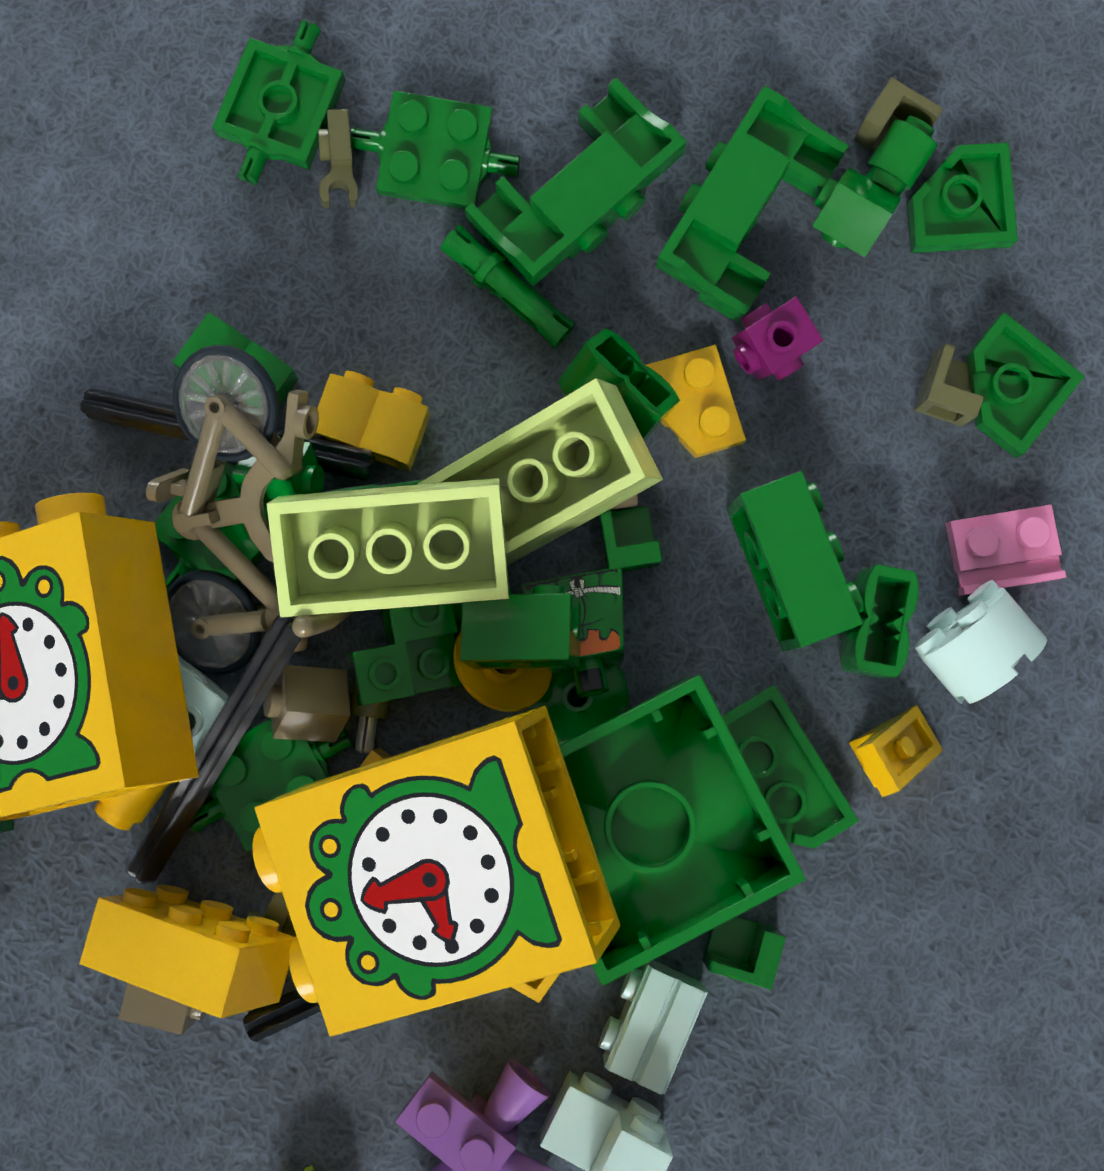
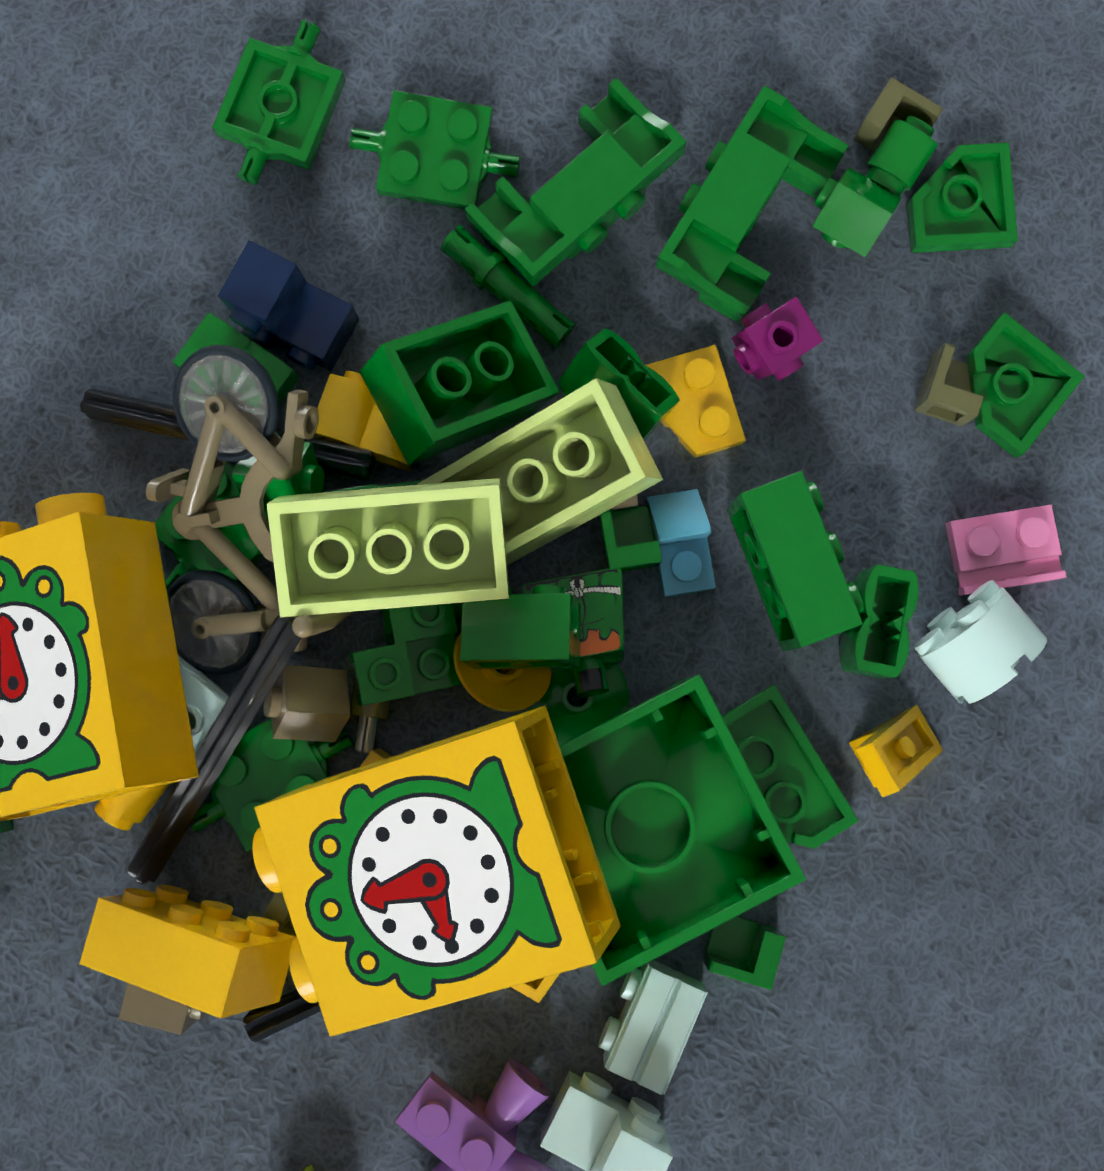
(281, 307): none -> dark blue brick
(336, 148): olive plate -> none
(458, 381): none -> green brick
(682, 534): none -> medium azure slope

